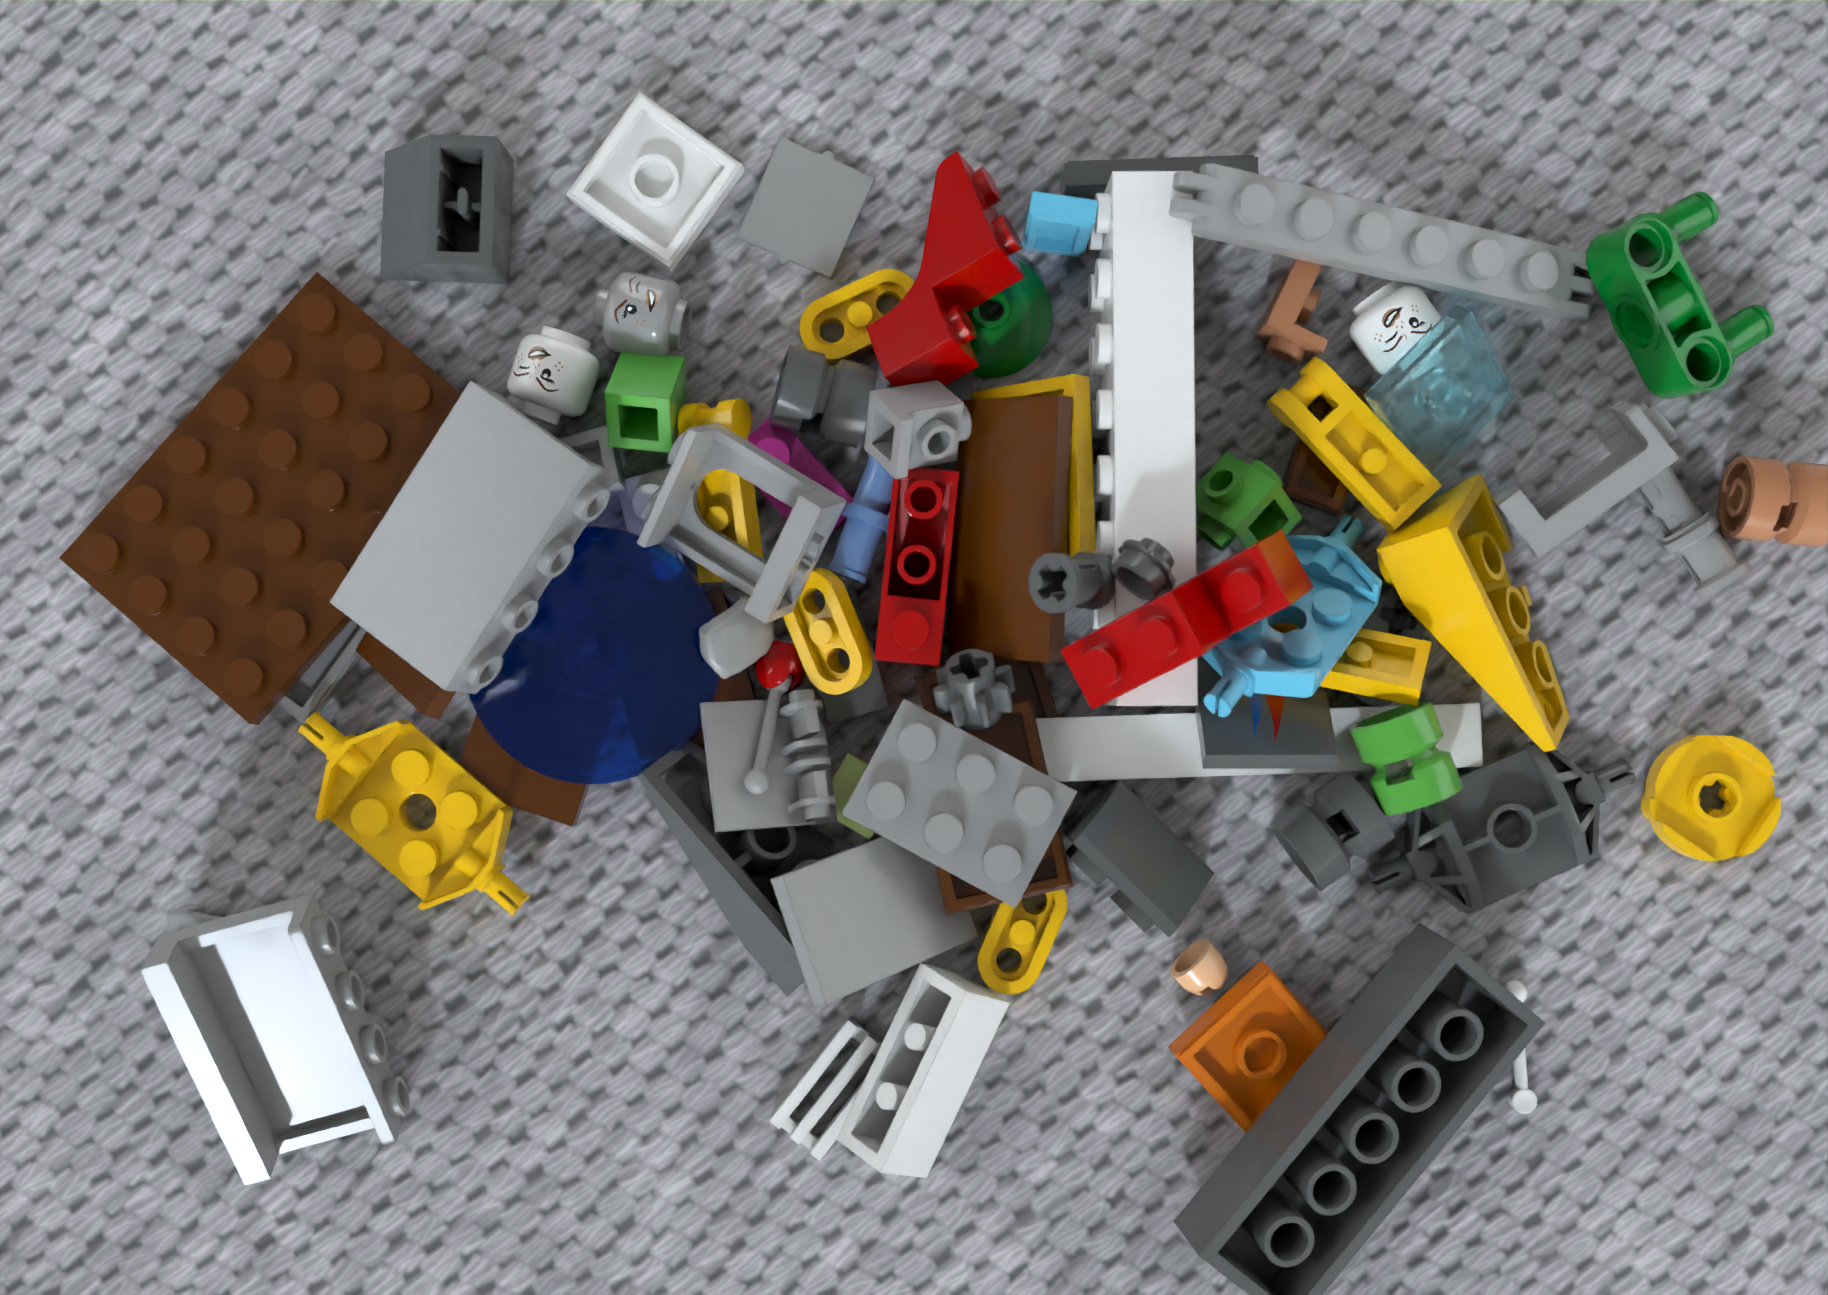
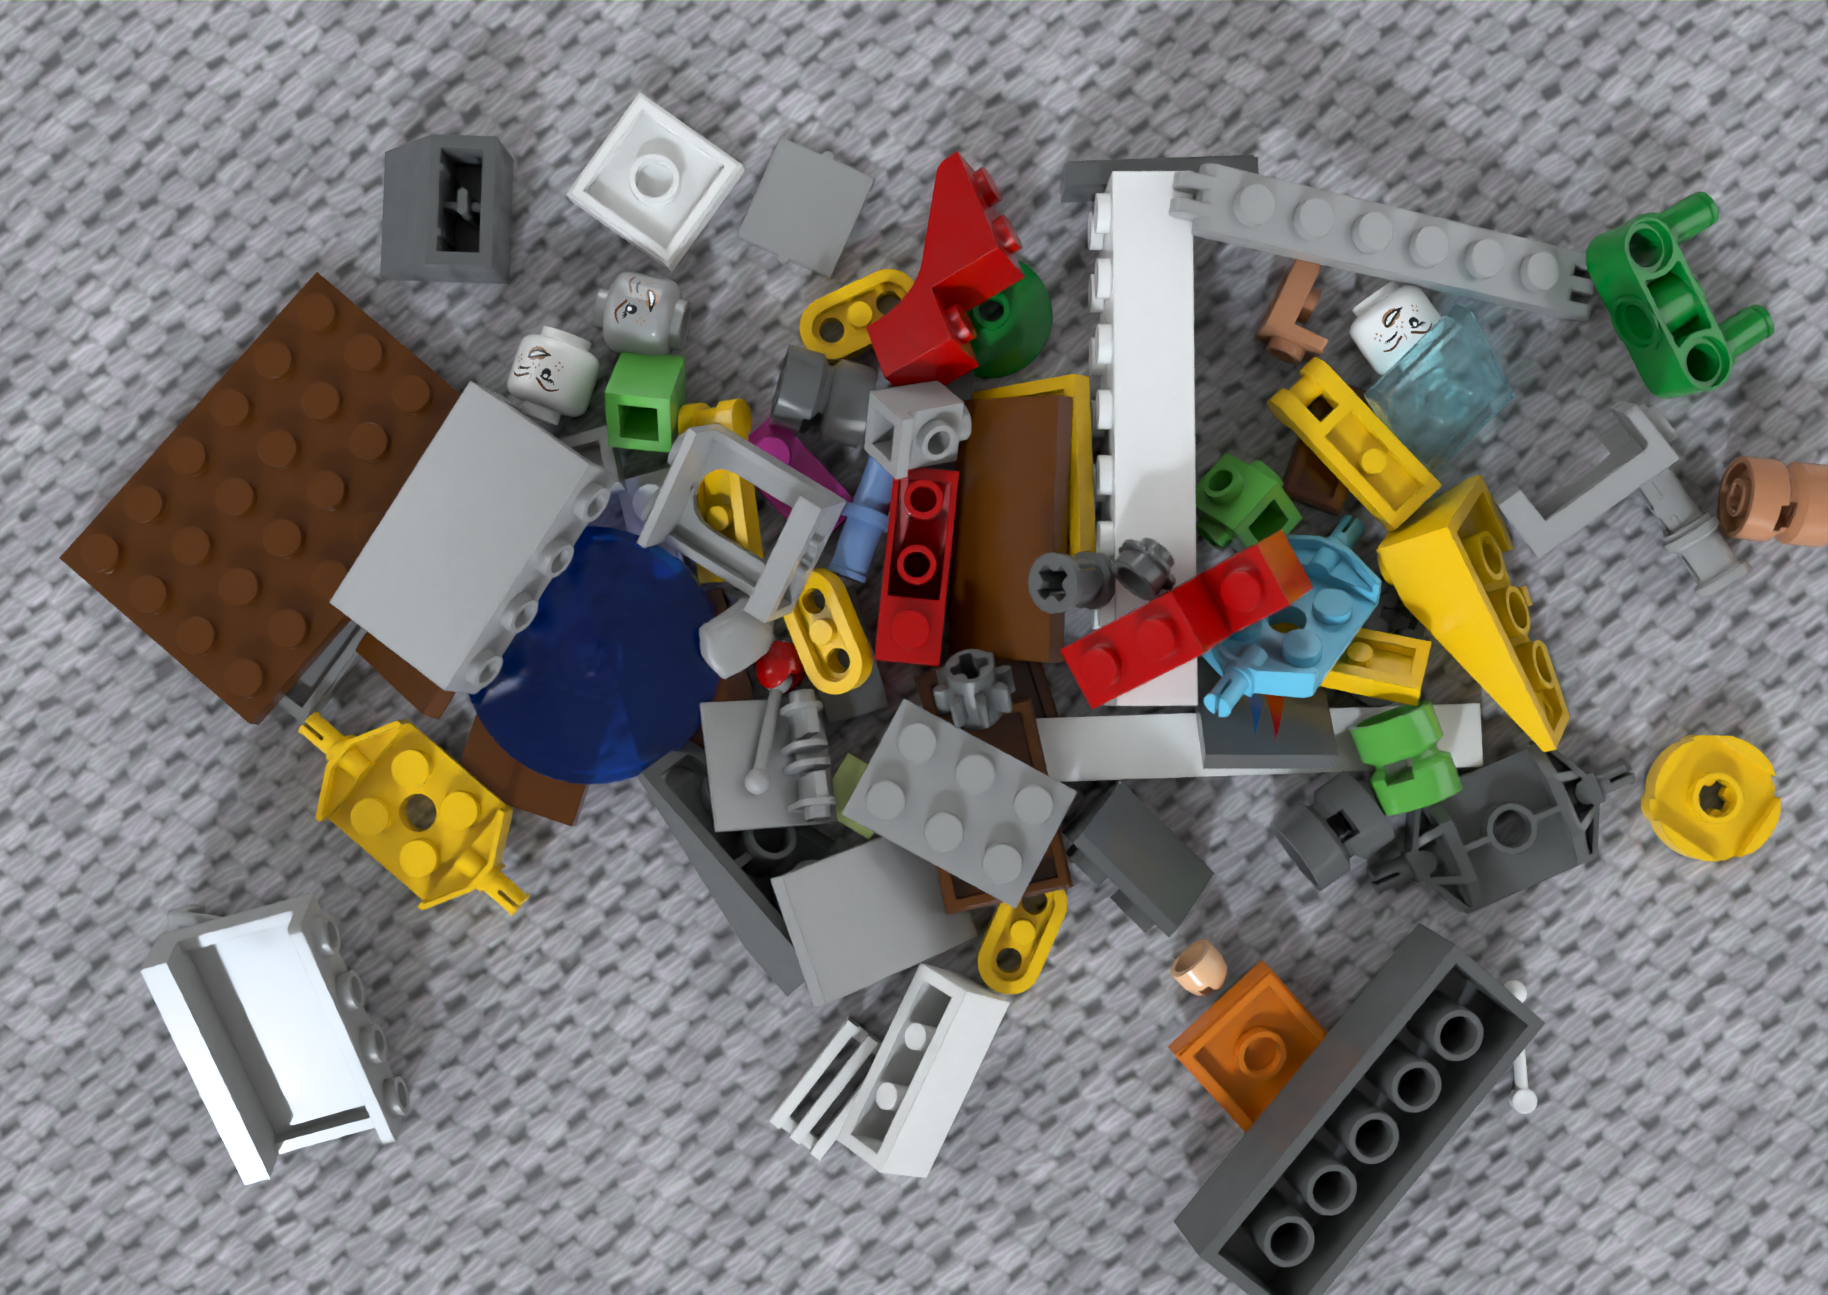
(1059, 223): medium azure tile -> none

